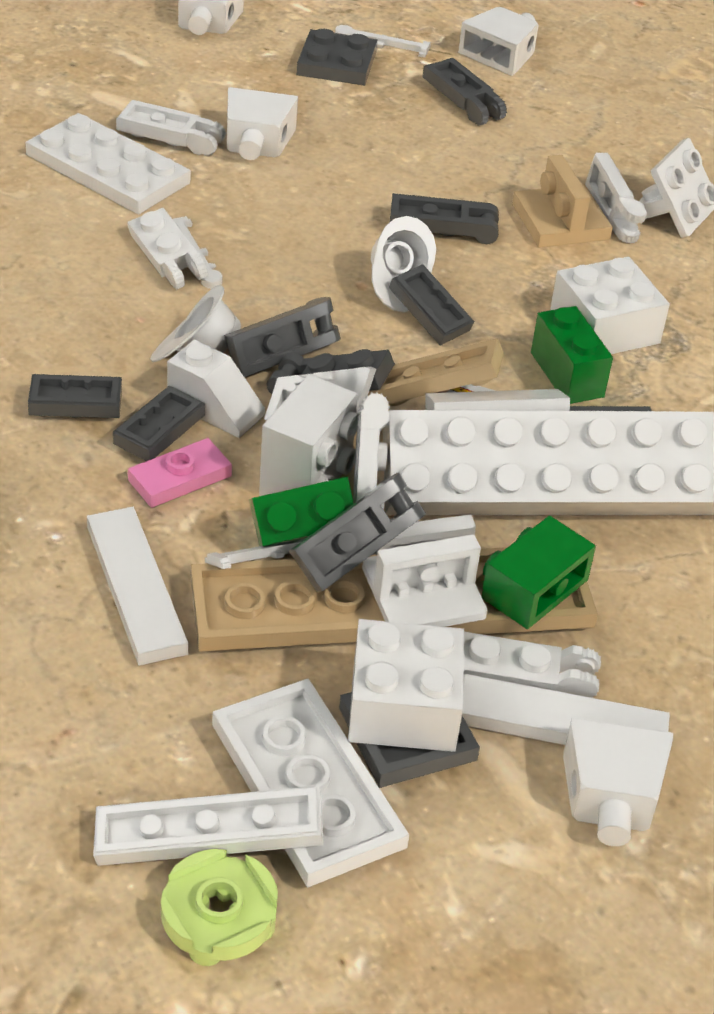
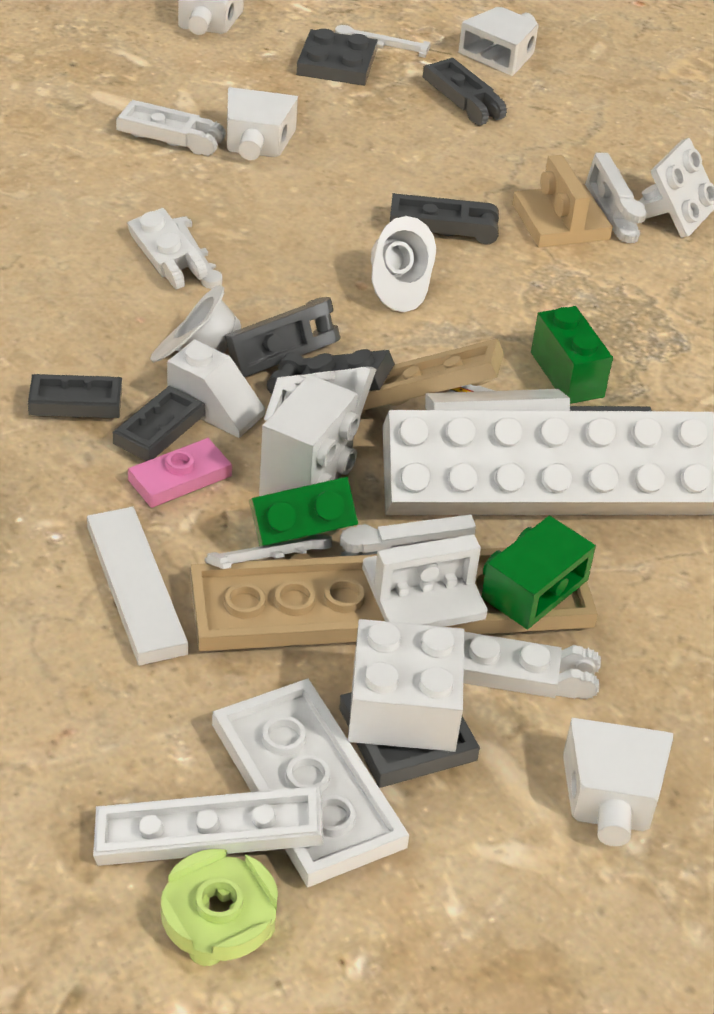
(108, 163): white plate -> none
(356, 533): dark grey plate -> none
(370, 453): white hinge -> none
(431, 304): dark grey plate -> none
(544, 712): white tile -> none
(615, 301): white brick -> none

